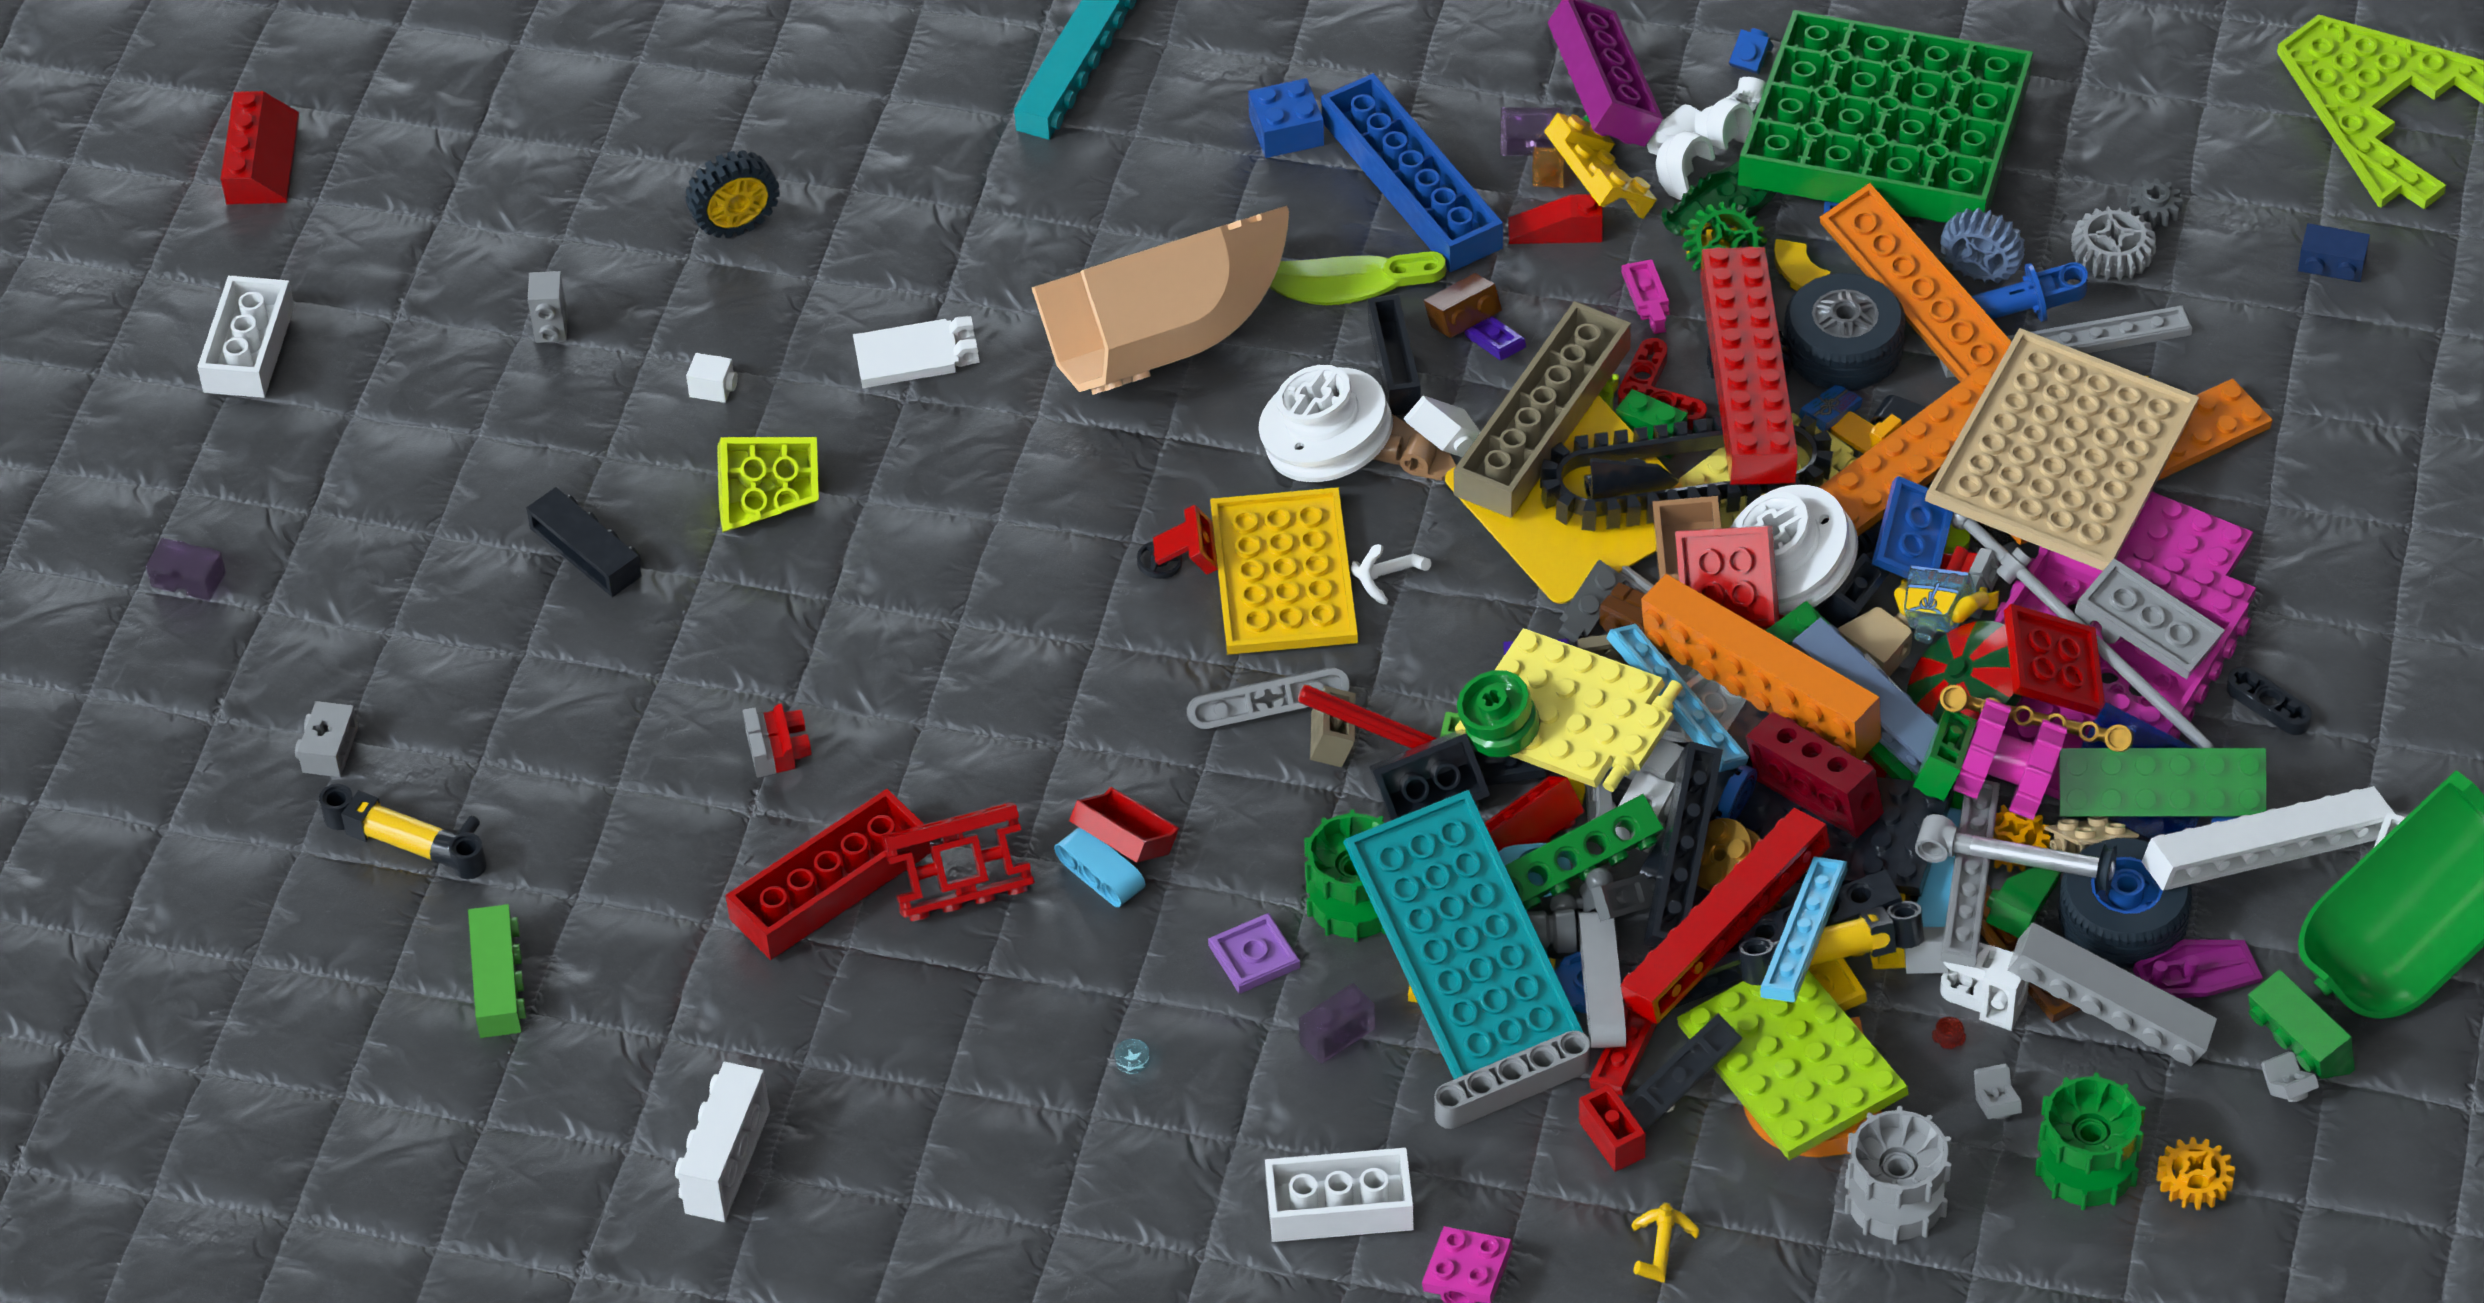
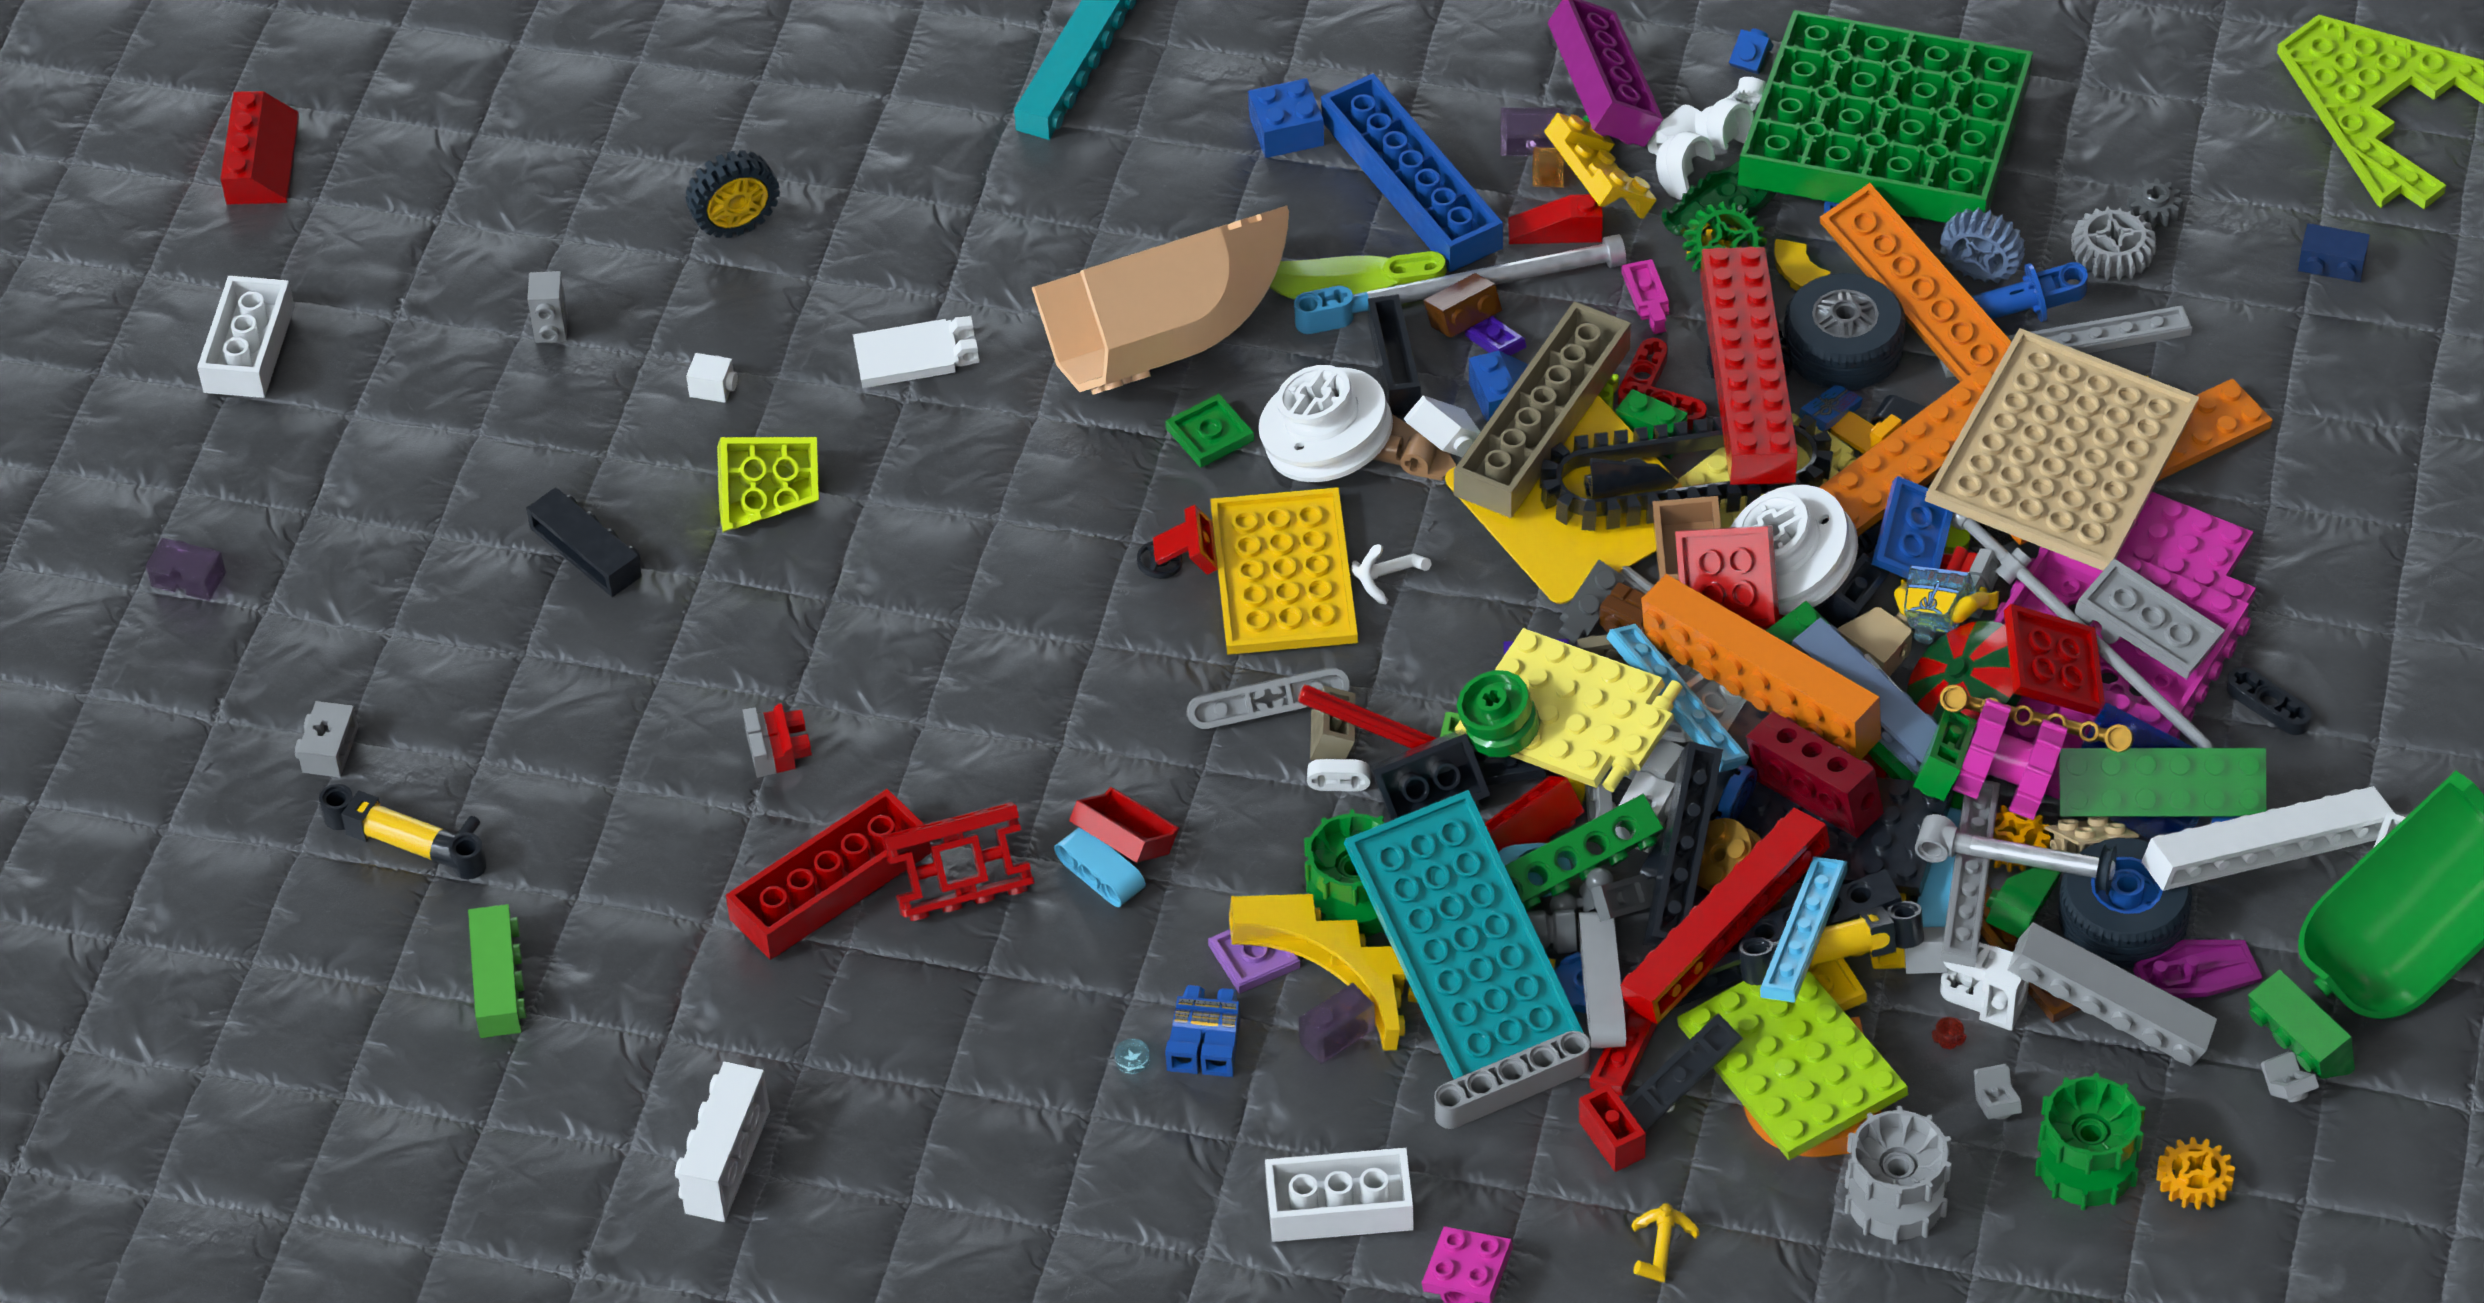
(1207, 1021): none -> blue hips
(1209, 430): none -> green plate
(1296, 927): none -> yellow arch
(1335, 306): none -> flat silver piece
(1338, 775): none -> white beam
(1492, 379): none -> blue slope

